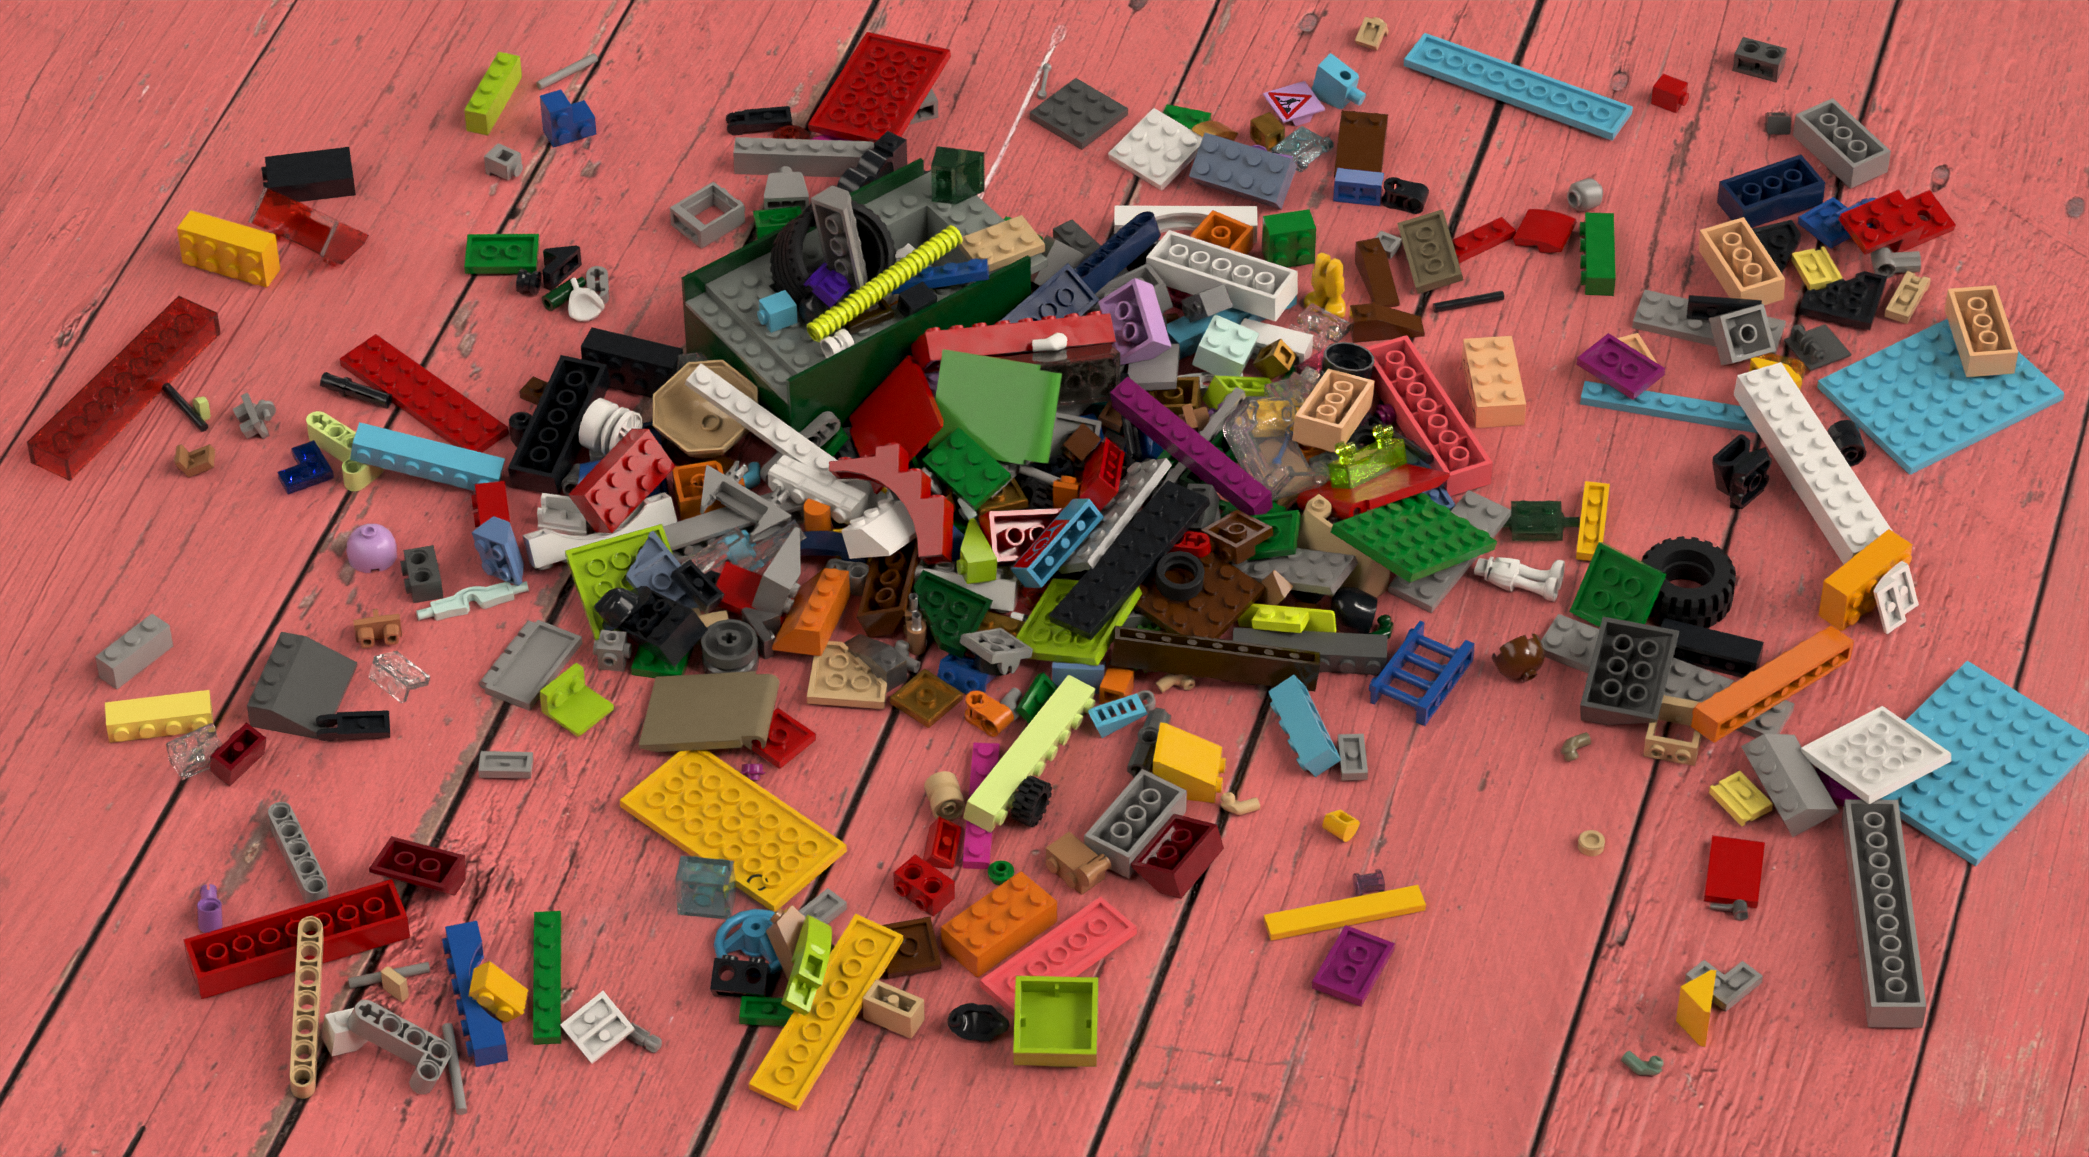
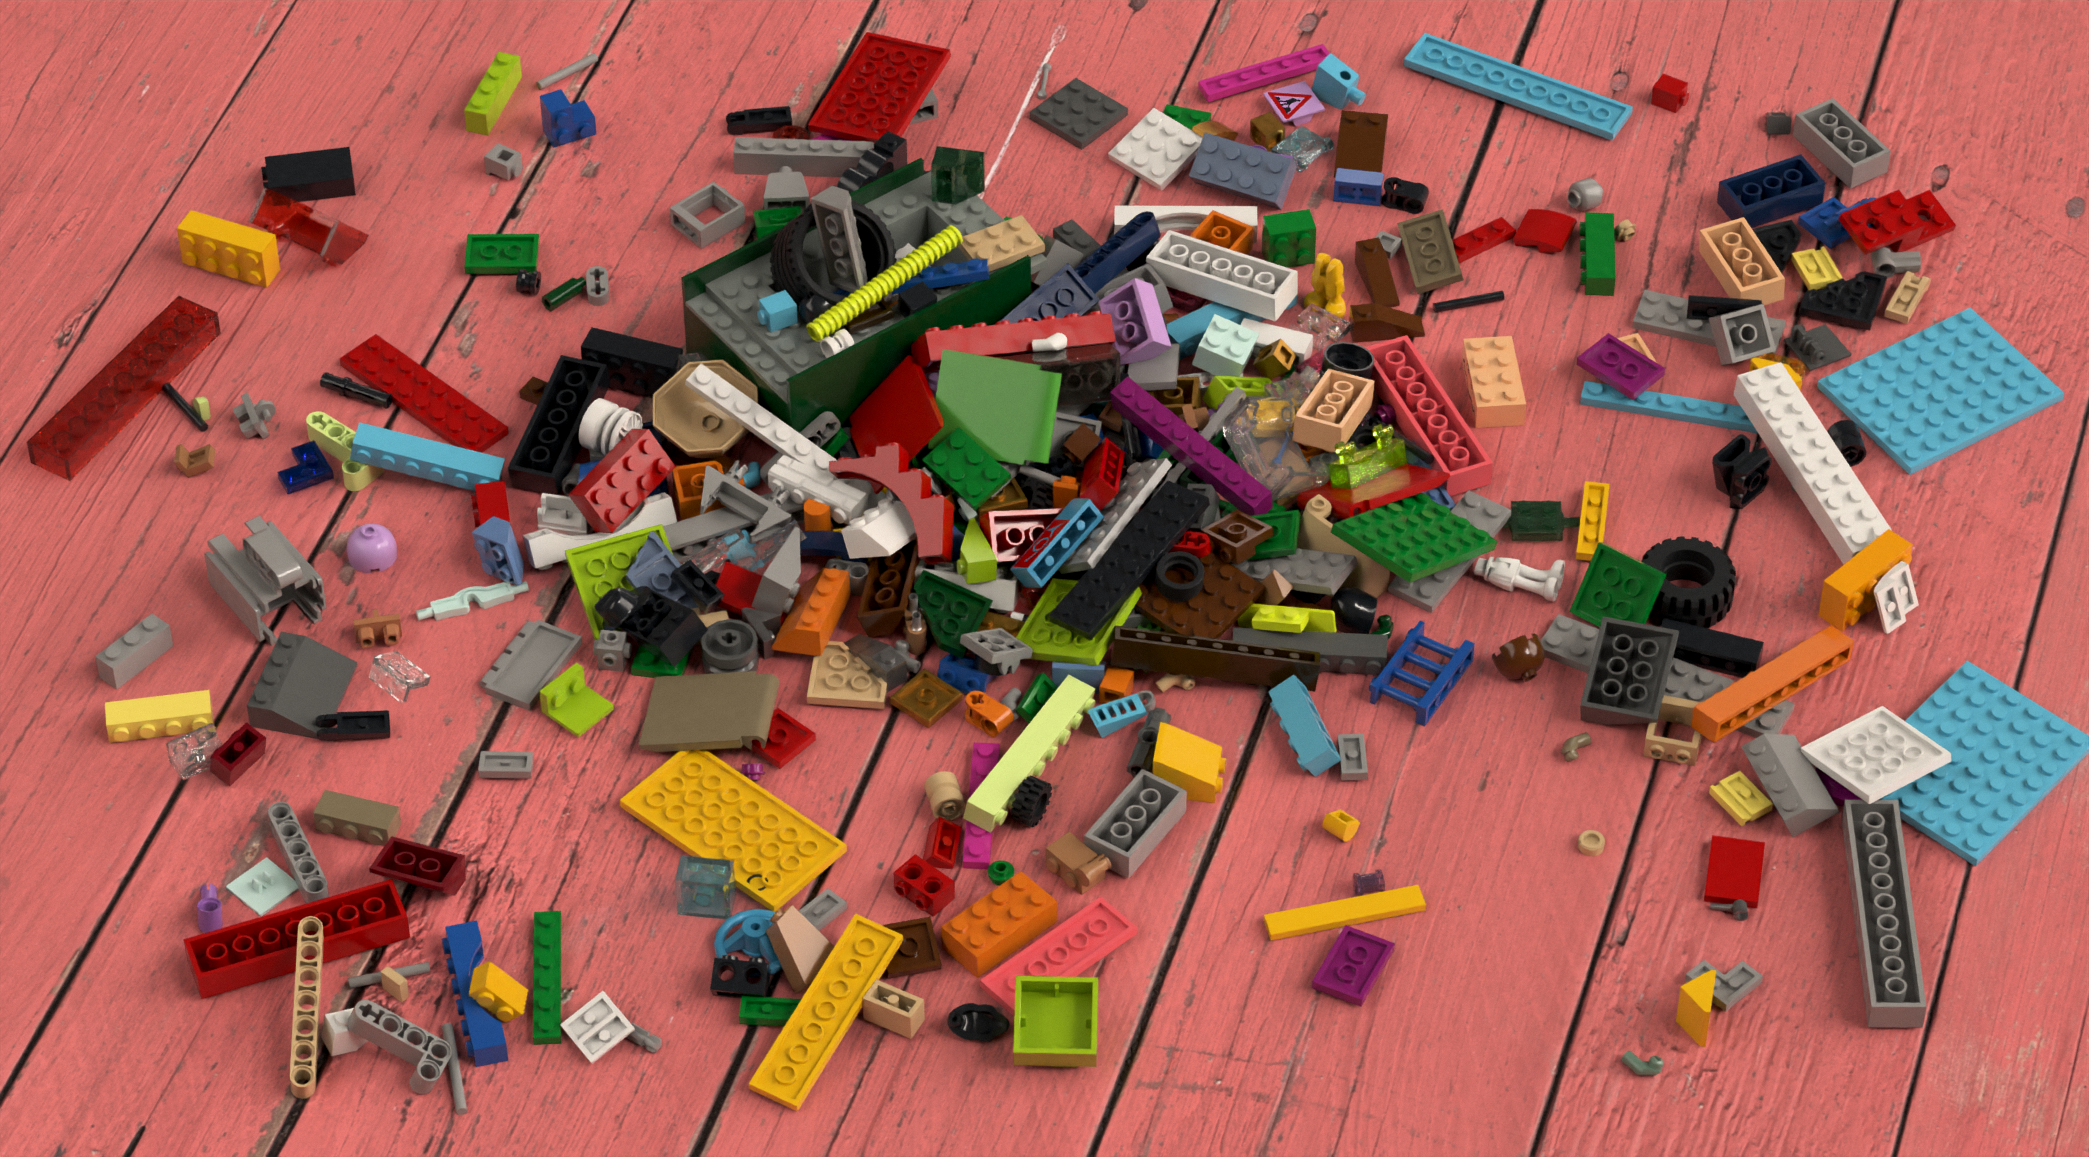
(263, 577): none -> light grey piece
(263, 887): none -> light aqua piece
(356, 818): none -> dark tan brick
(422, 573): dark grey brick -> none
(518, 423): black brick -> none
(560, 264): black slope -> none
(584, 303): white piece -> none
(809, 966): lime slope -> none
(828, 285): dark purple plate -> none
(1178, 855): dark red slope -> none
(1206, 303): brick -> none
(1239, 808): tan arm -> none
(1262, 73): none -> dark pink plate
(1371, 33): tan bracket -> none
(1625, 230): none -> tan plate
(1759, 59): dark grey brick -> none
(1981, 331): light nougat brick -> none

